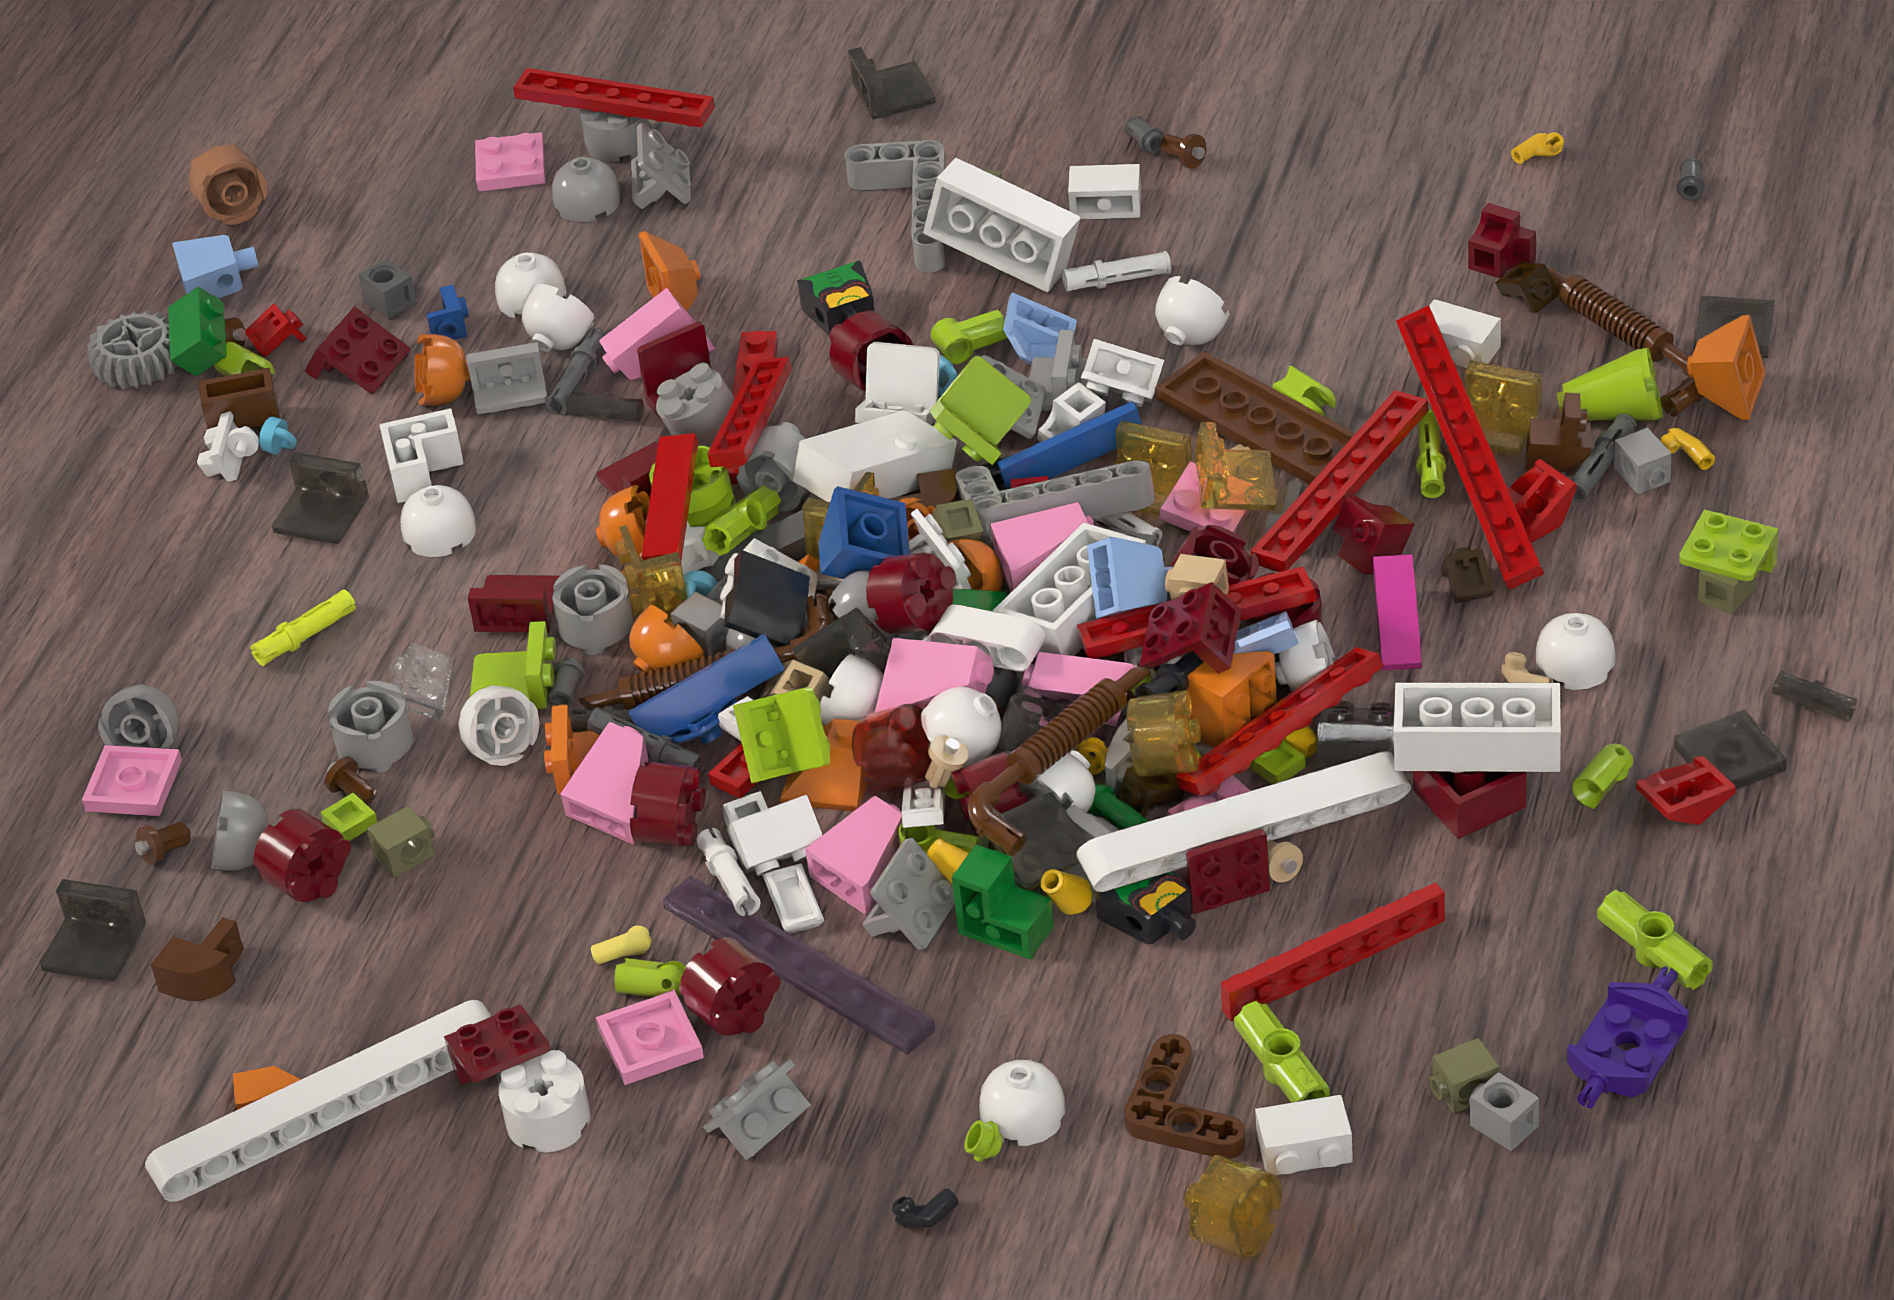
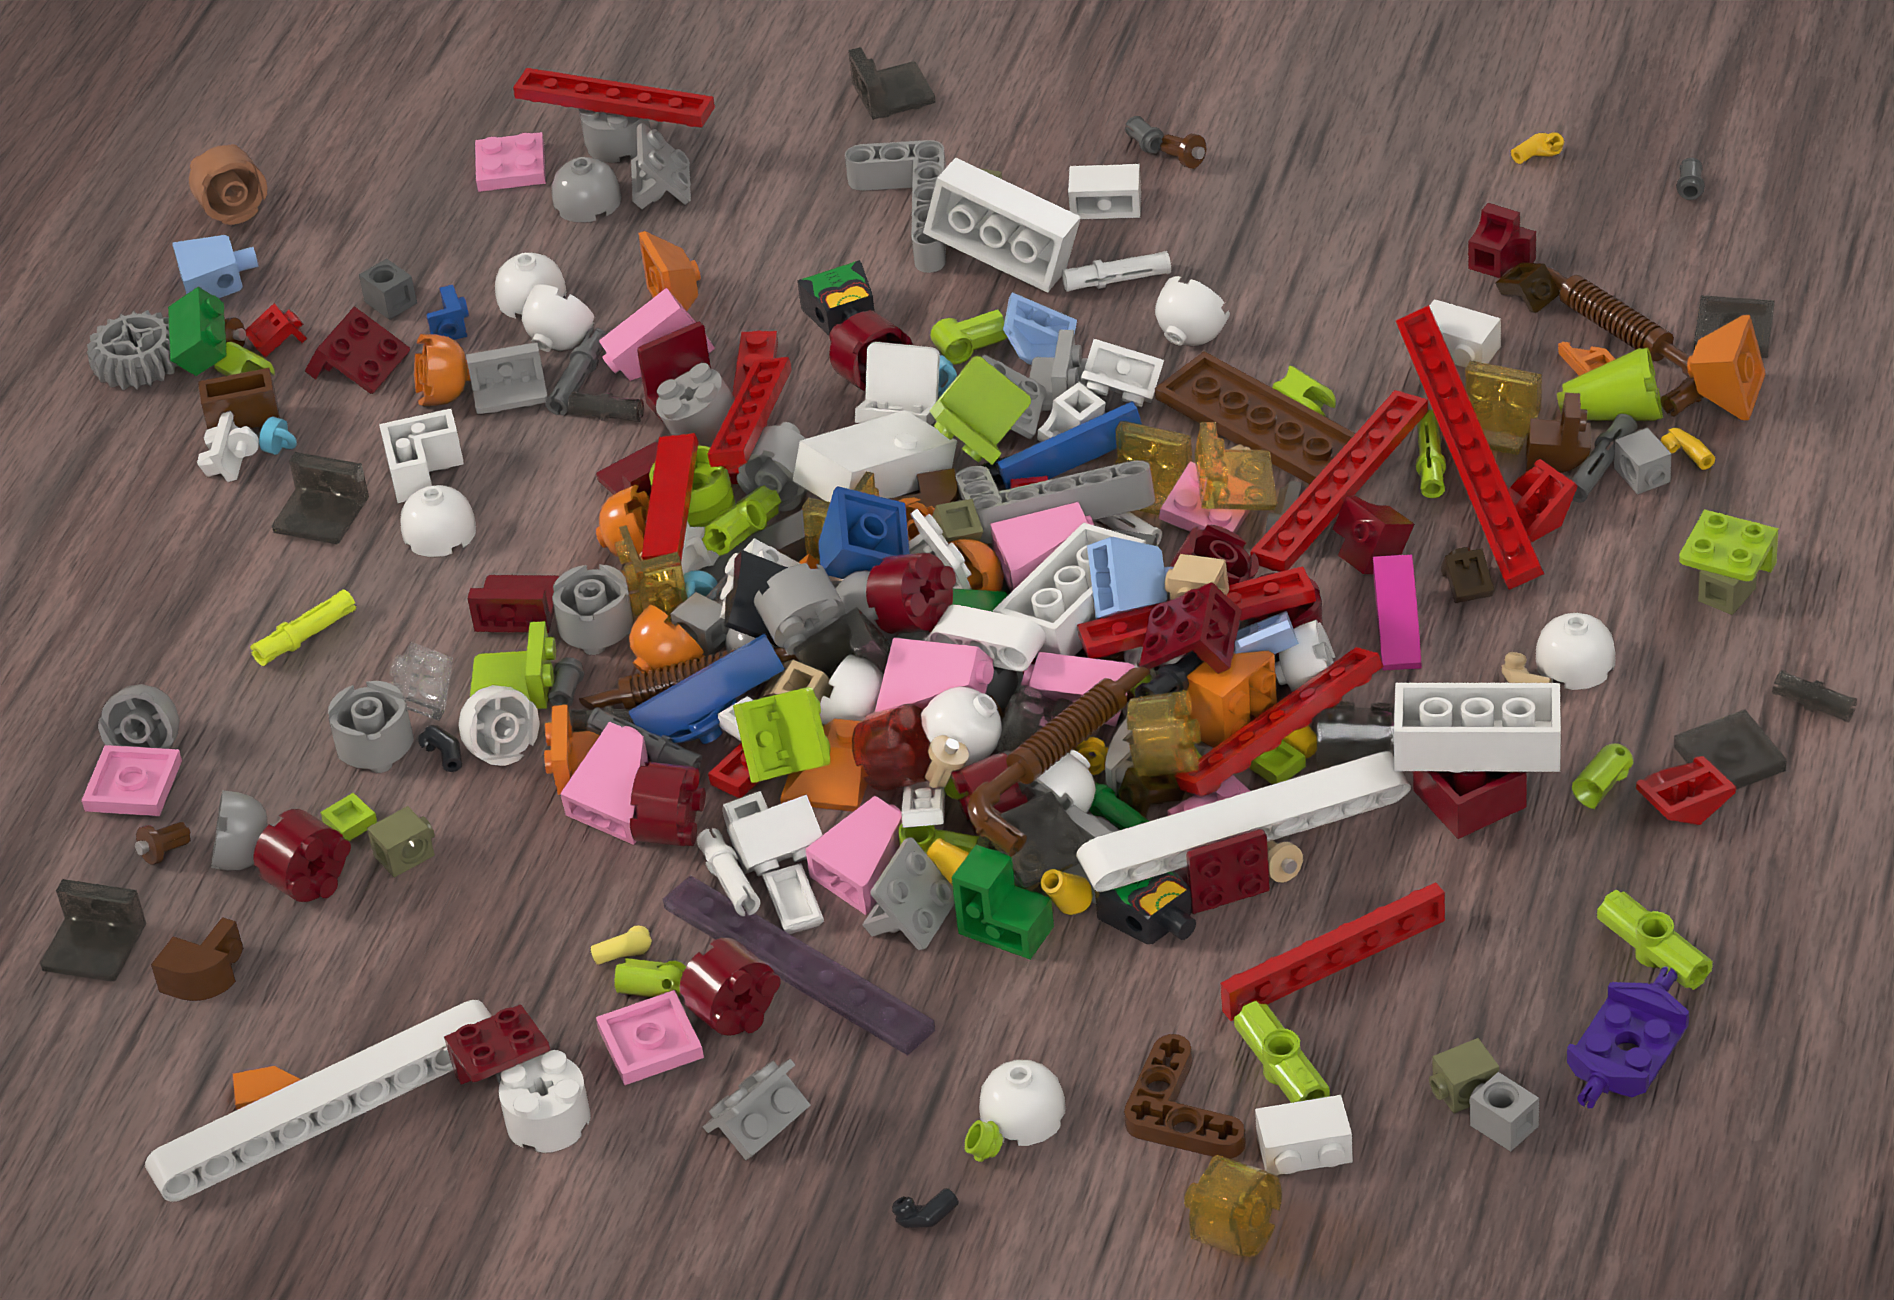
(344, 776): reddish brown piece -> none
(436, 737): none -> black arm
(798, 605): none -> light grey brick
(1584, 360): none -> orange tile

